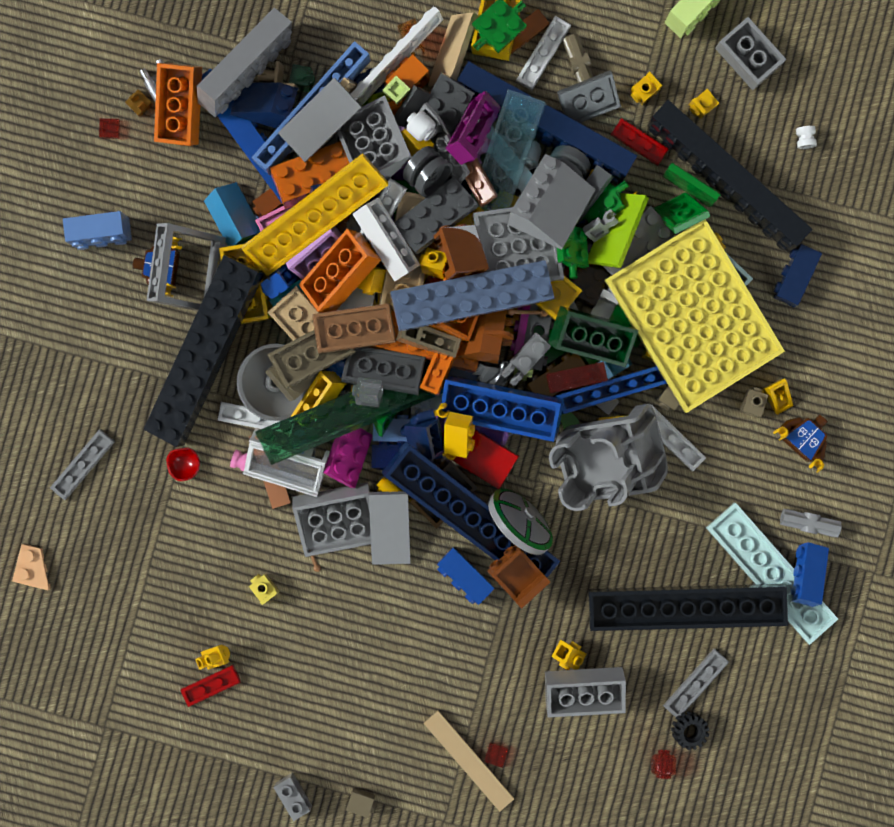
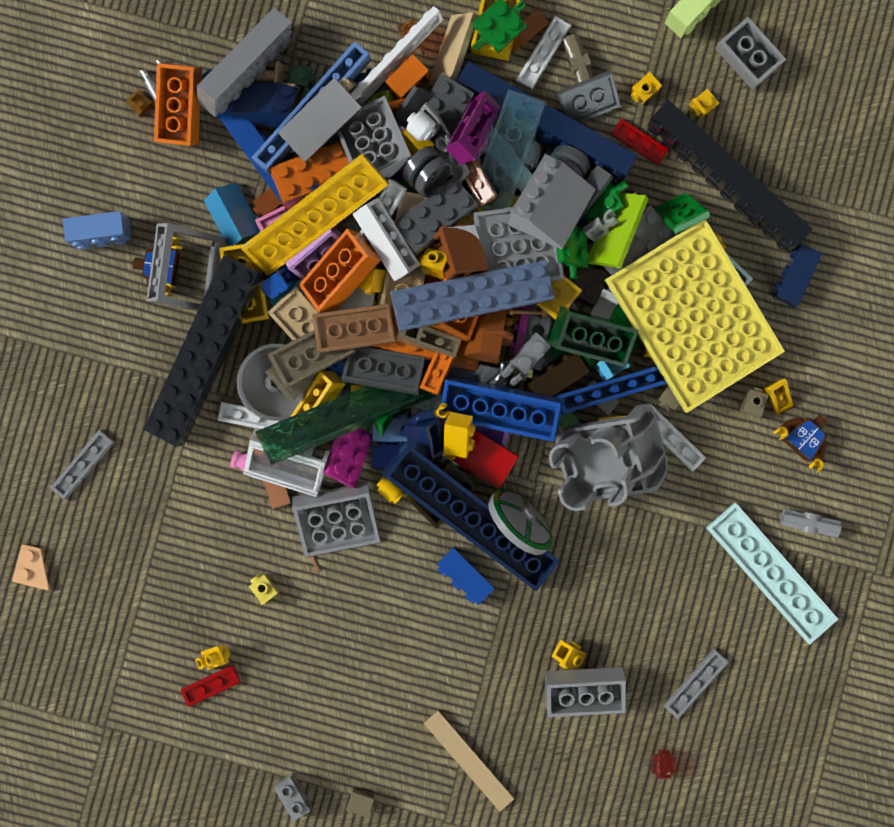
(109, 128): clear red tile -> none
(183, 463): red helmet -> none
(368, 392): clear brick -> none
(389, 527): light grey tile -> none
(396, 90): yellowish green plate -> none
(496, 754): clear red tile -> none
(518, 576): dark orange panel -> none
(576, 377): clear red tile -> none
(688, 607): black brick -> none
(691, 185): green tile -> none
(699, 735): black tyre -> none
(806, 137): white wheel -> none
(809, 574): blue brick -> none

